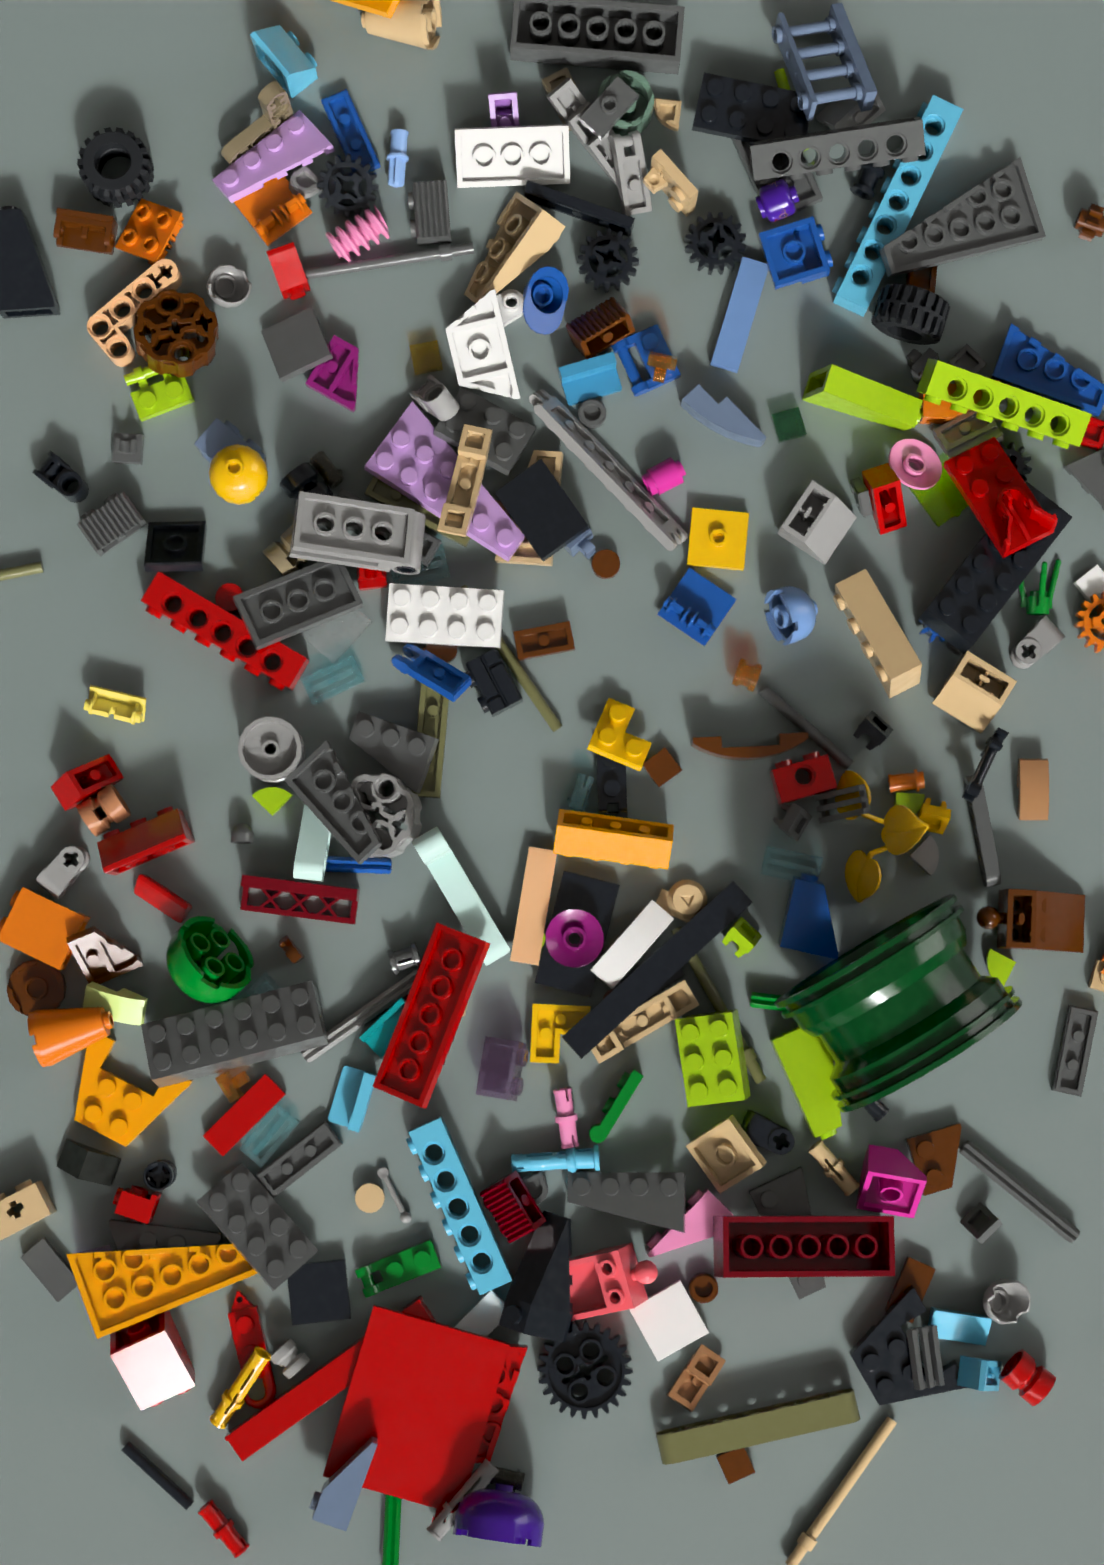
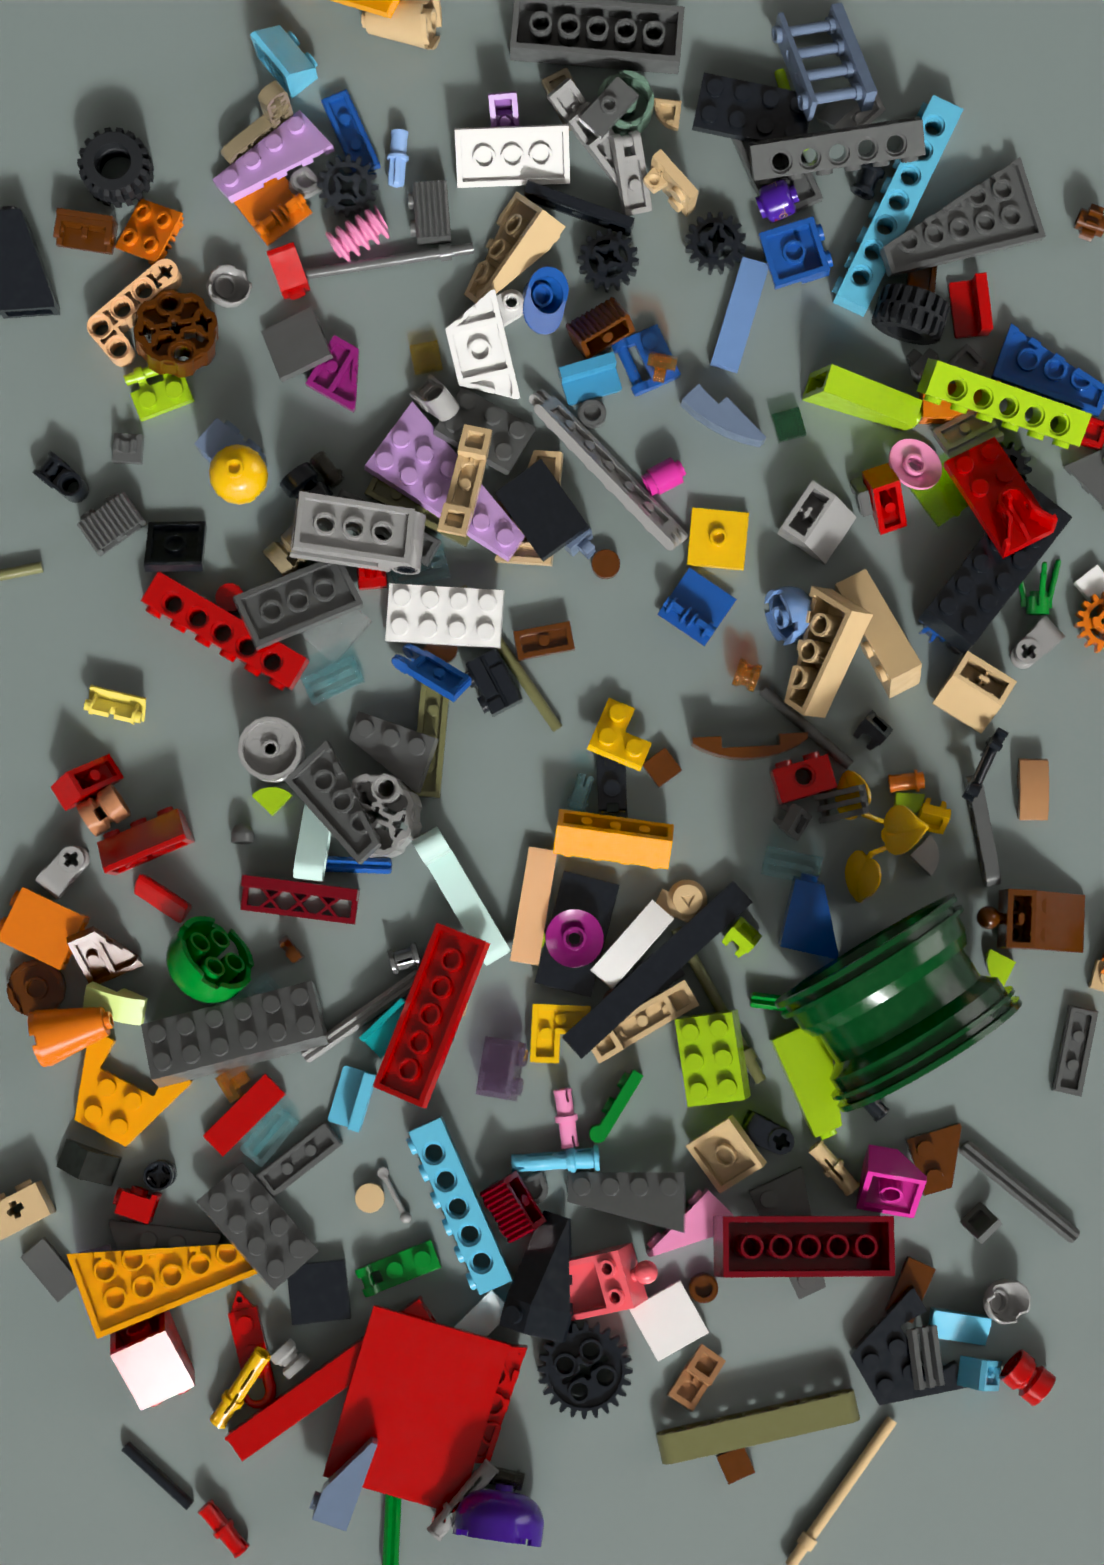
(825, 651): none -> tan wedge
(971, 307): none -> red panel

